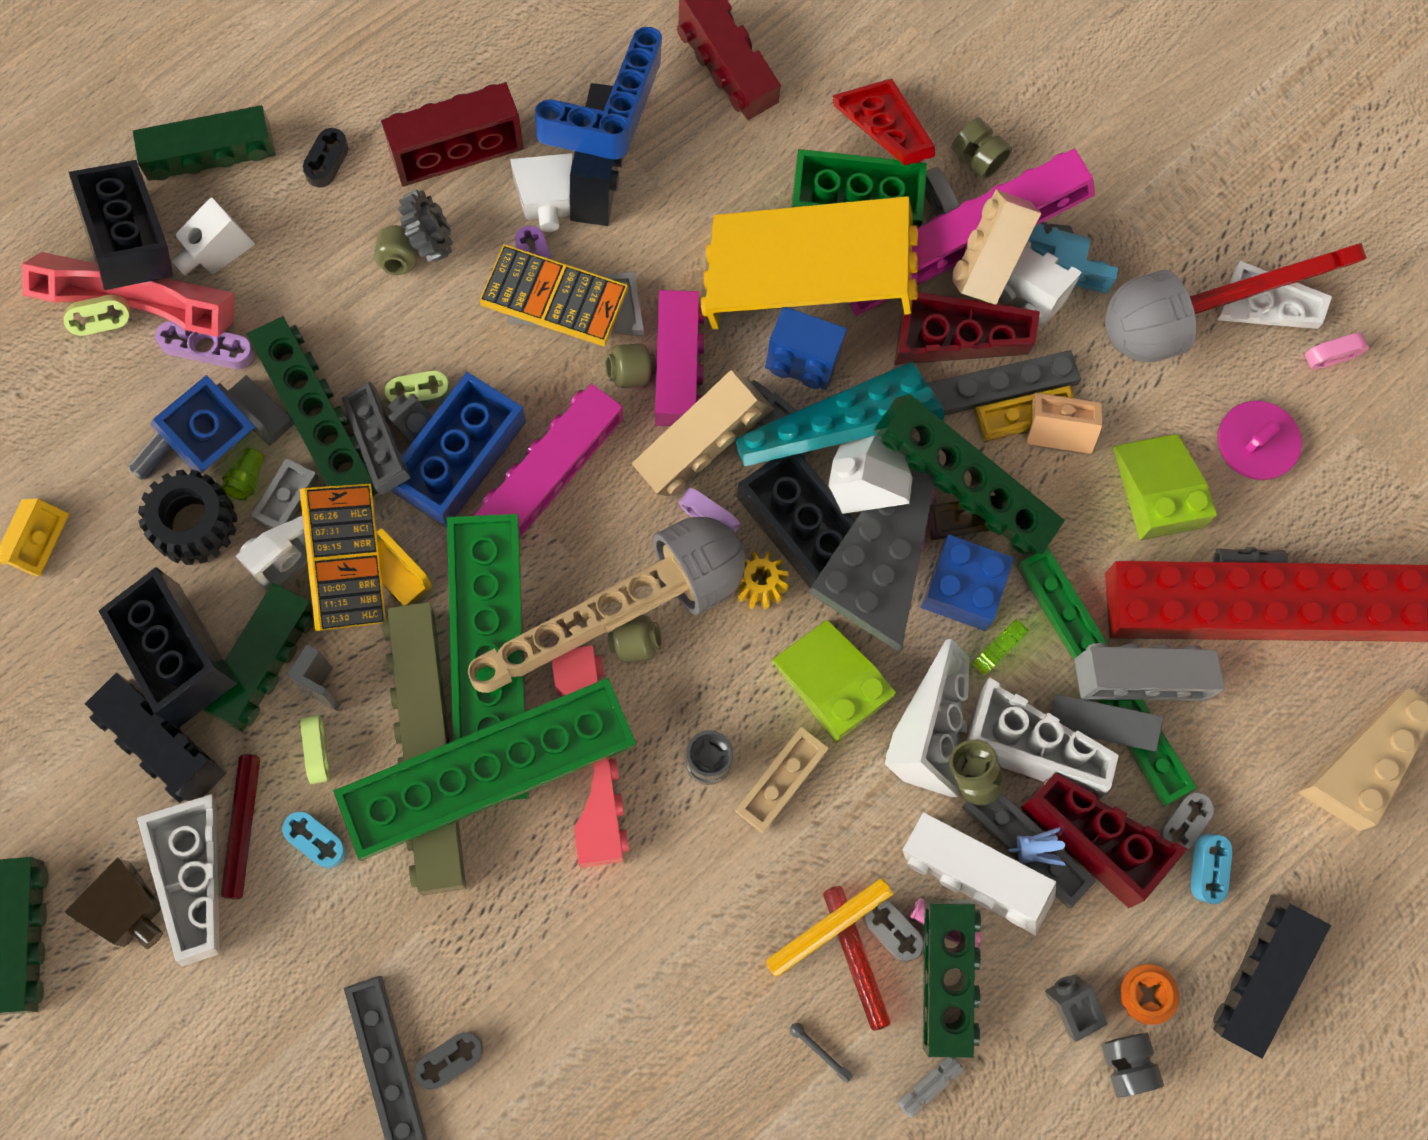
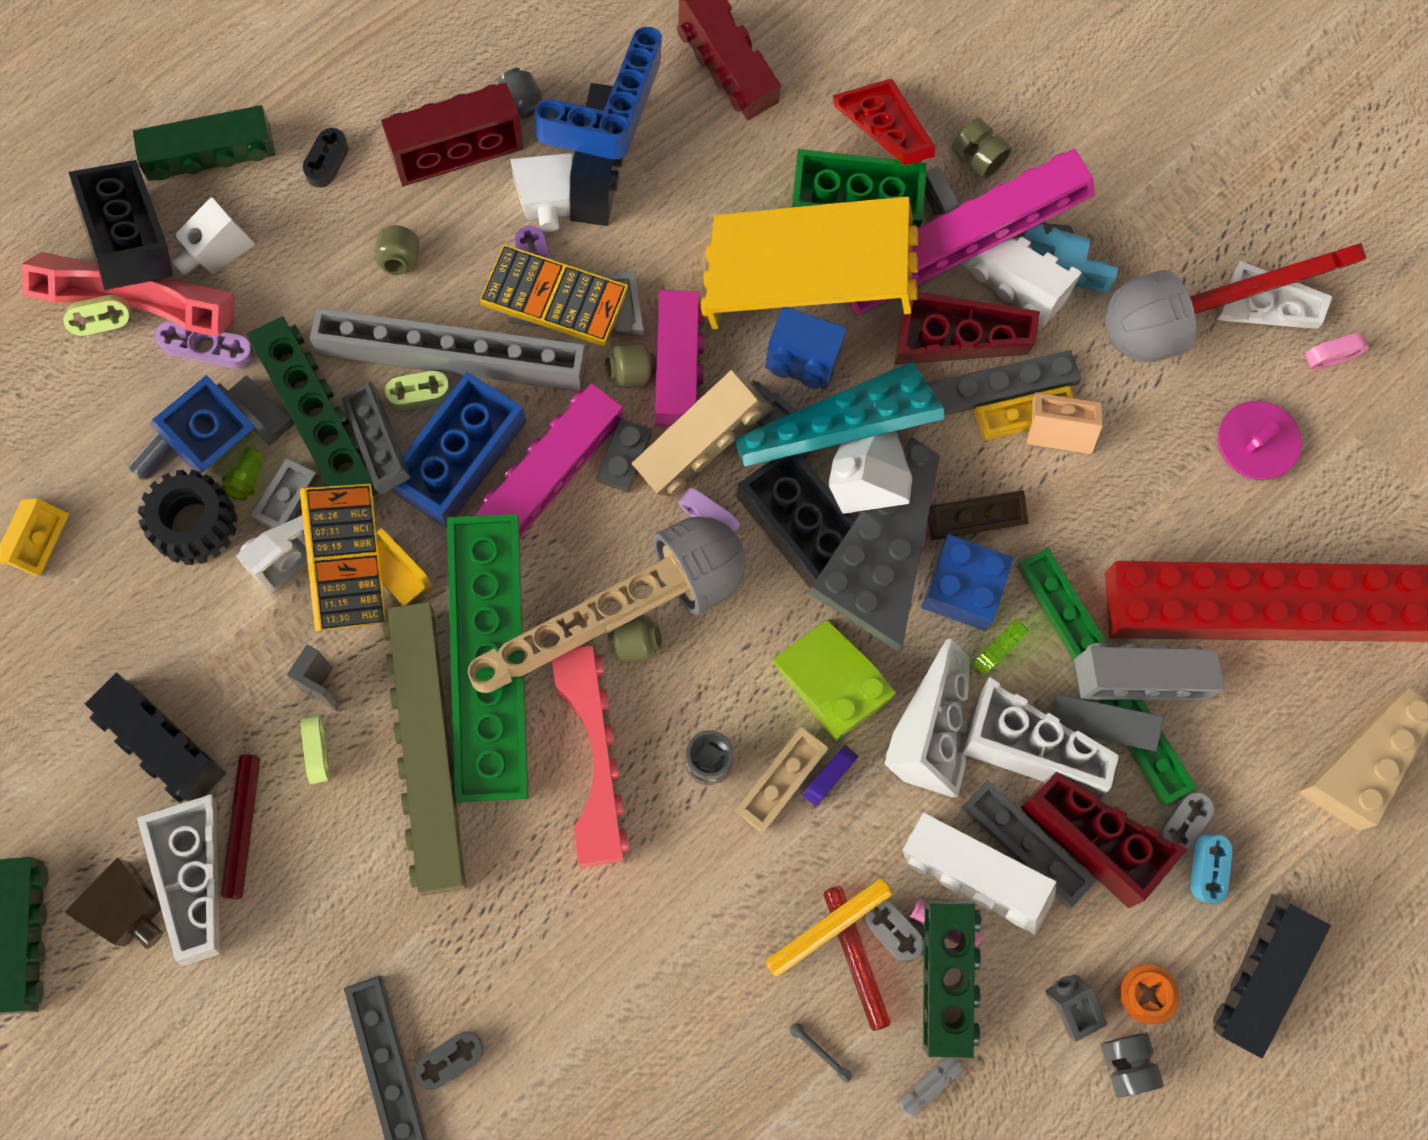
(167, 648): black brick -> none
(261, 653): dark green brick -> none
(308, 846): medium azure beam -> none
(408, 415): dark grey bracket -> none
(425, 226): dark grey gear -> none
(448, 349): none -> light grey brick
(483, 769): green plate -> none
(523, 90): none -> dark grey head
(626, 445): none -> dark grey plate
(774, 583): yellow gear -> none
(830, 775): none -> dark purple beam
(977, 772): olive wheel -> none
(995, 246): tan brick -> none
(1033, 847): light blue piece -> none
(1038, 520): dark green brick -> none
(1164, 487): lime slope -> none
(1250, 555): dark grey pin -> none

